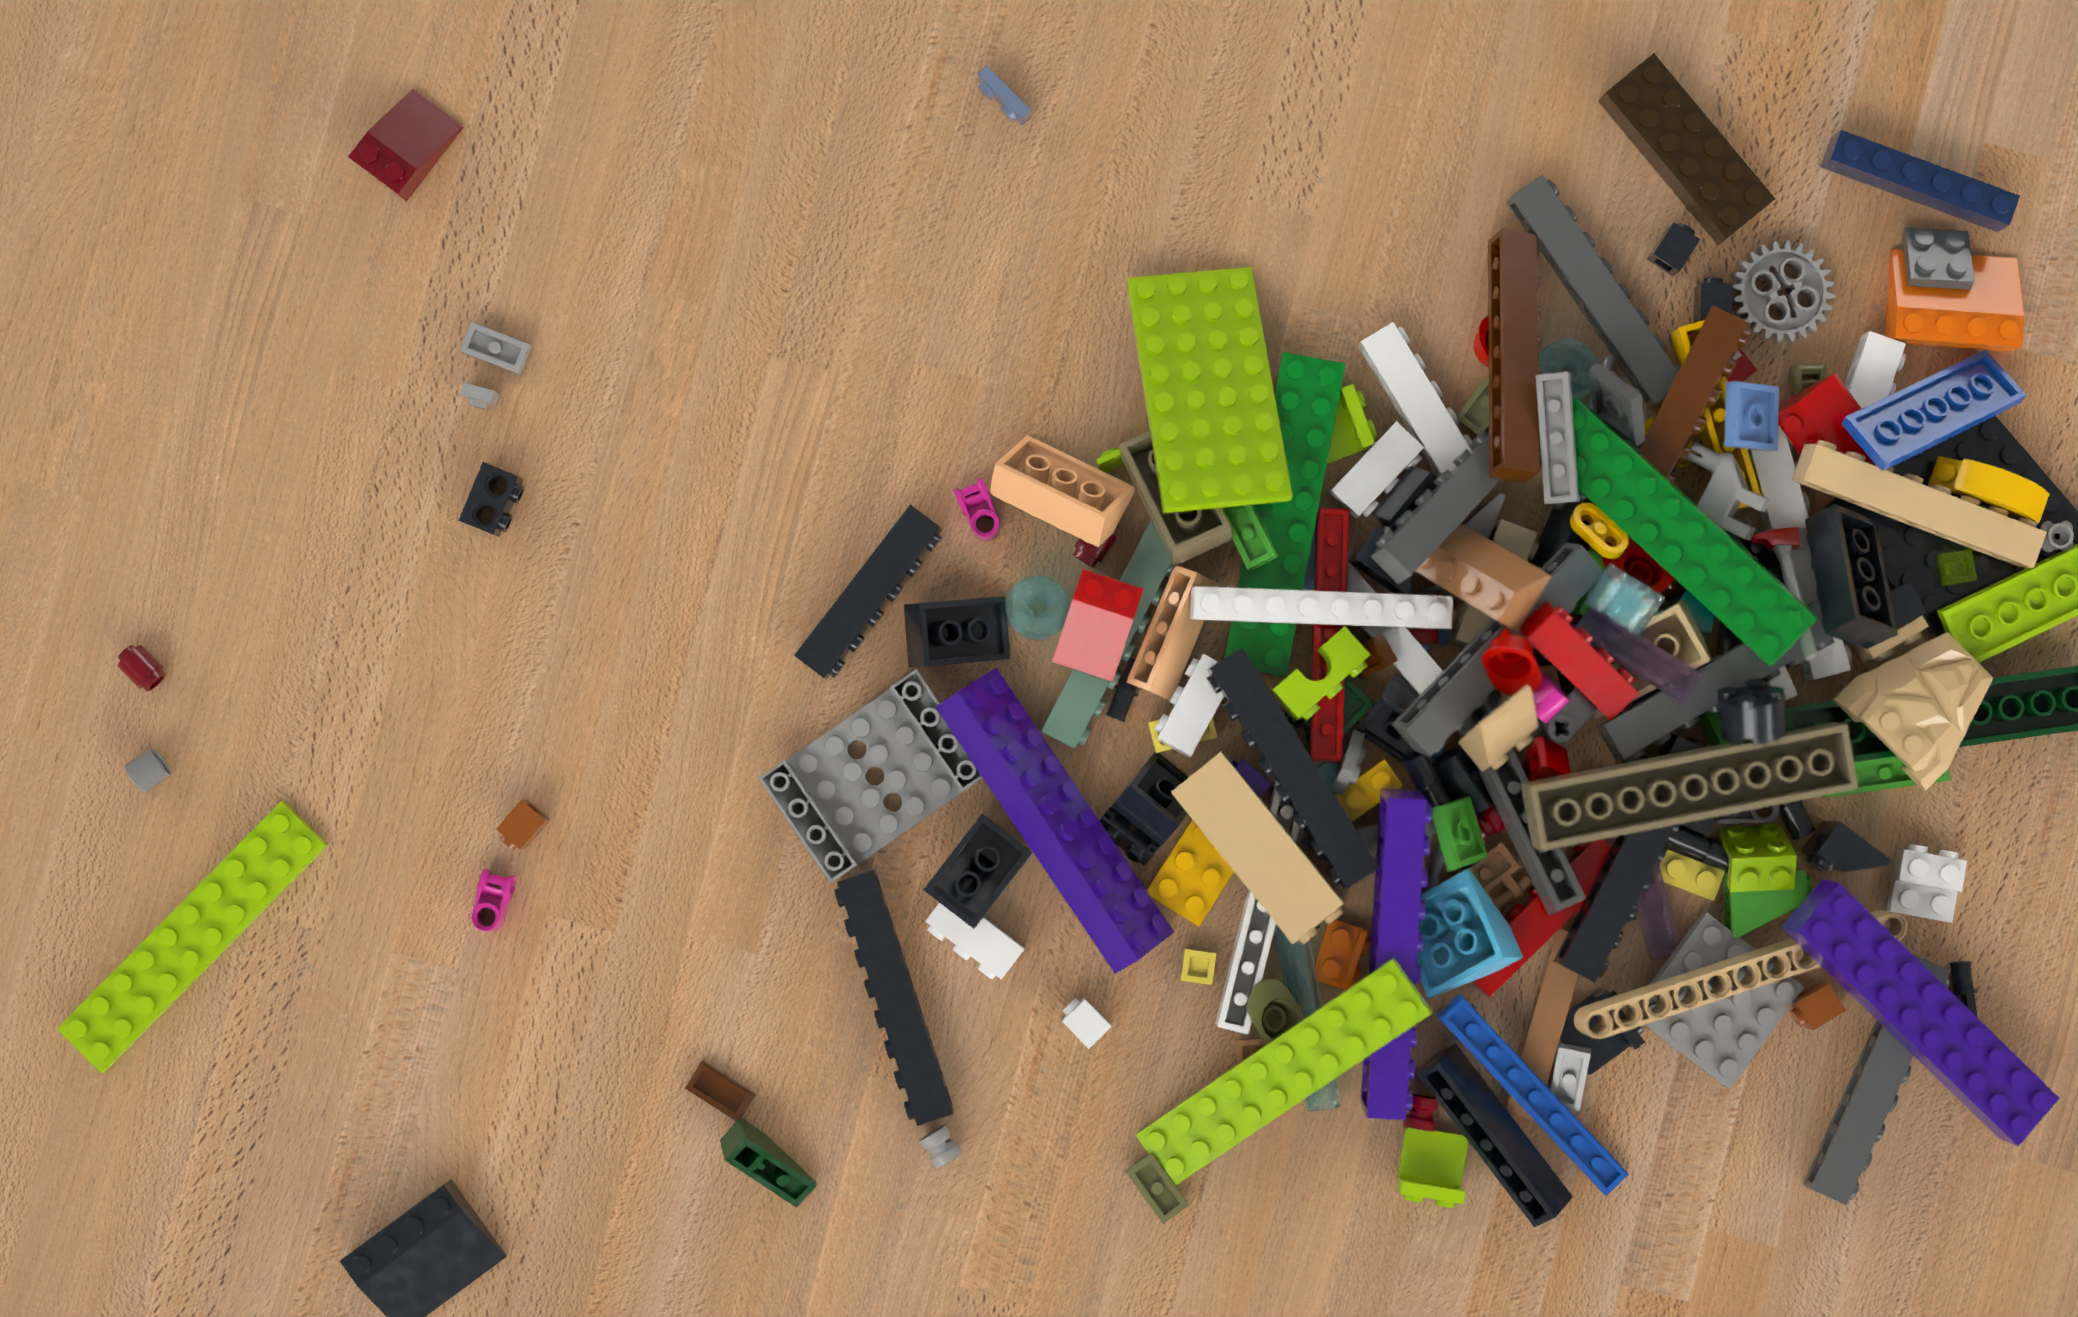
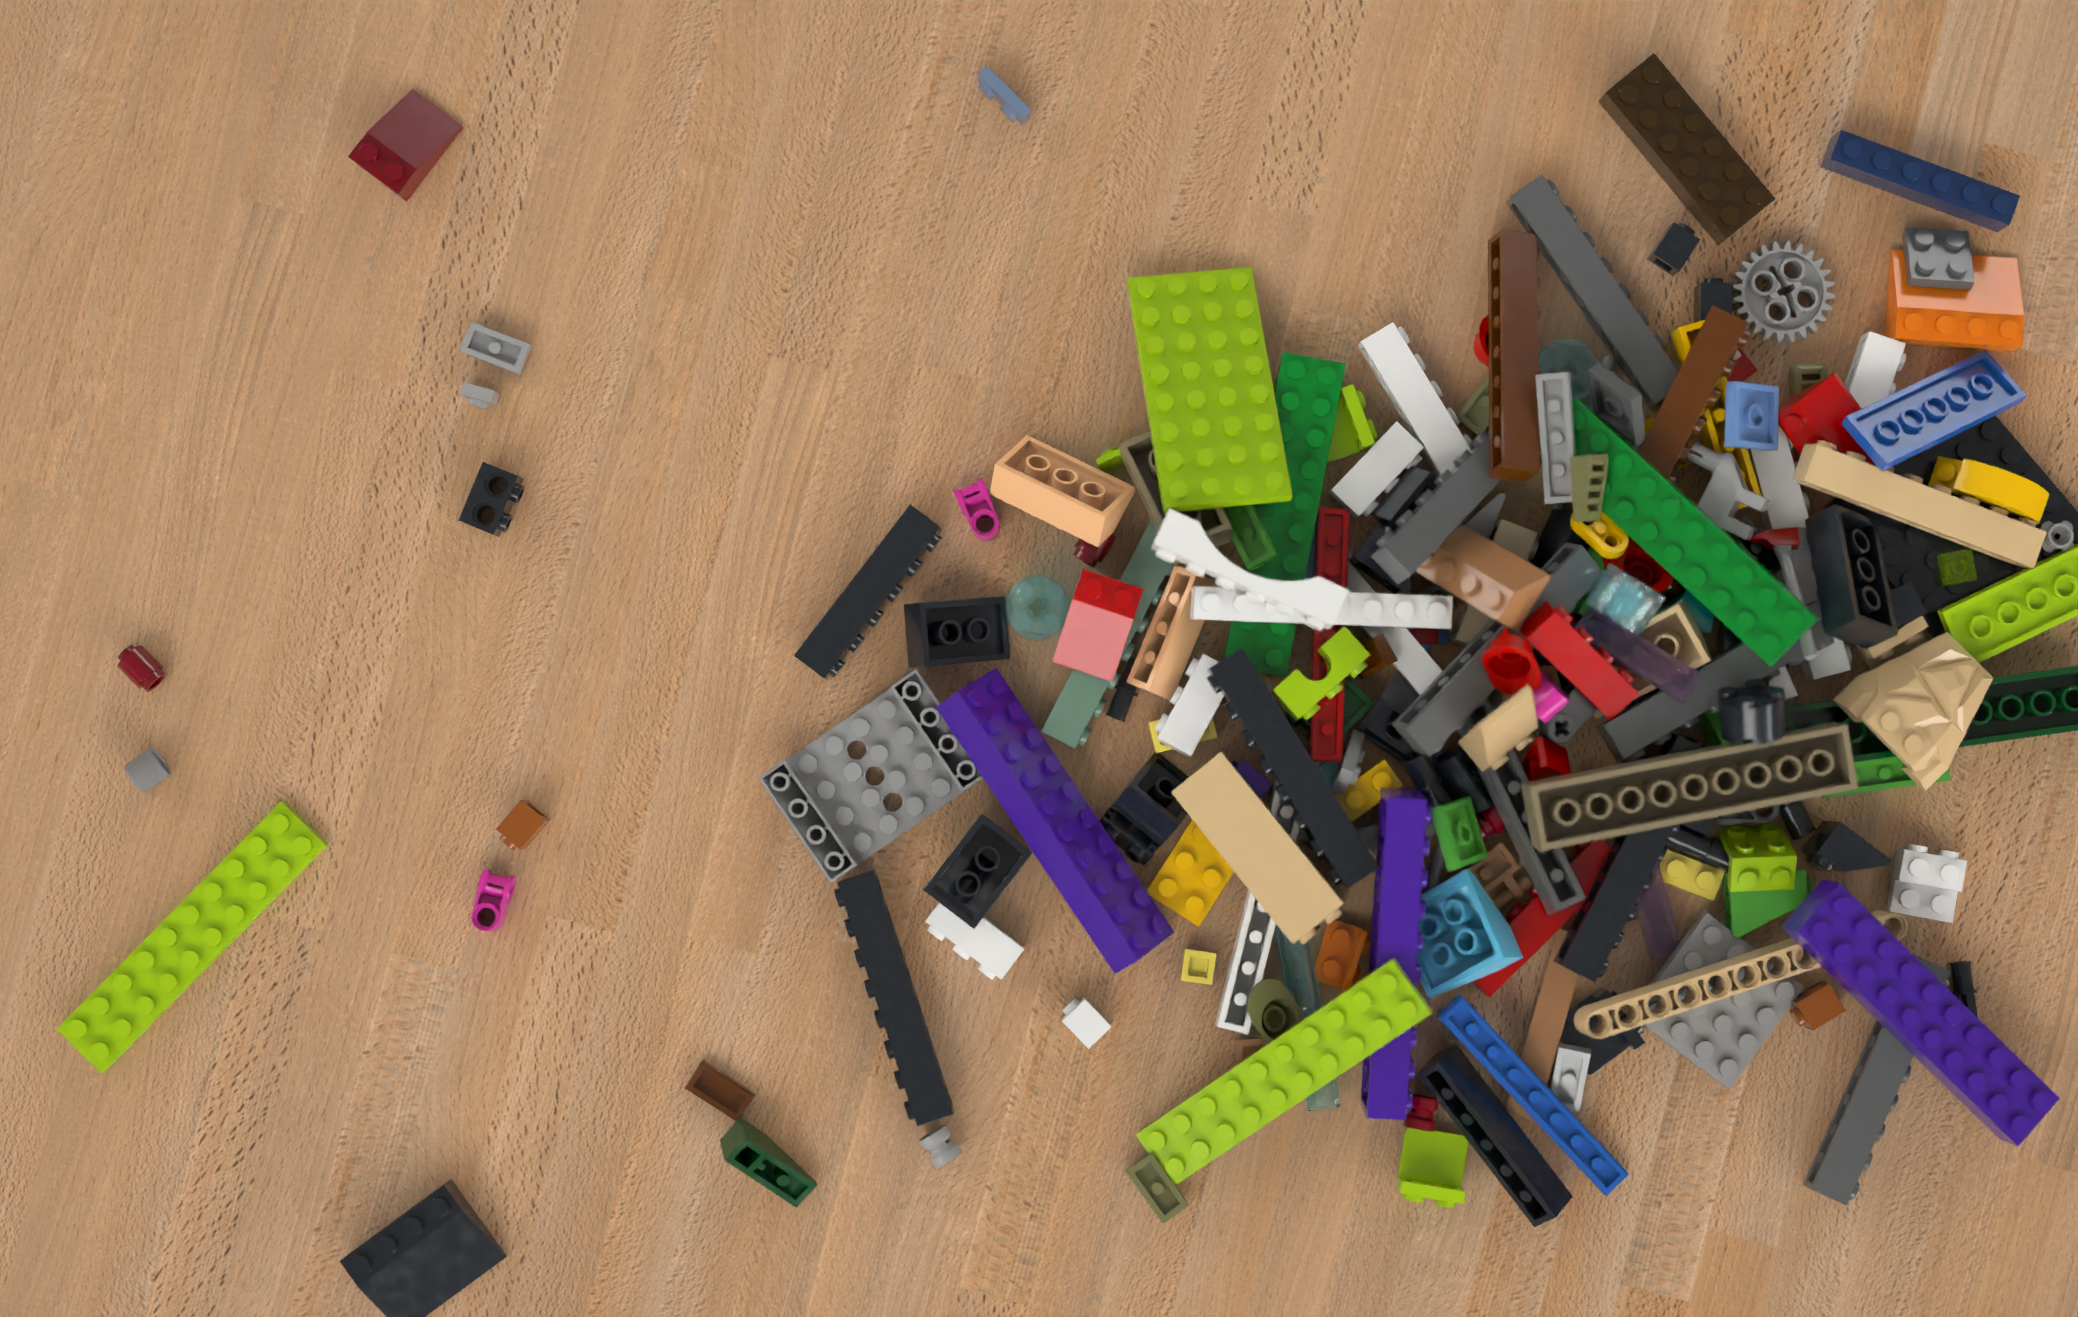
(1312, 599): none -> white arch
(1588, 485): none -> olive slope

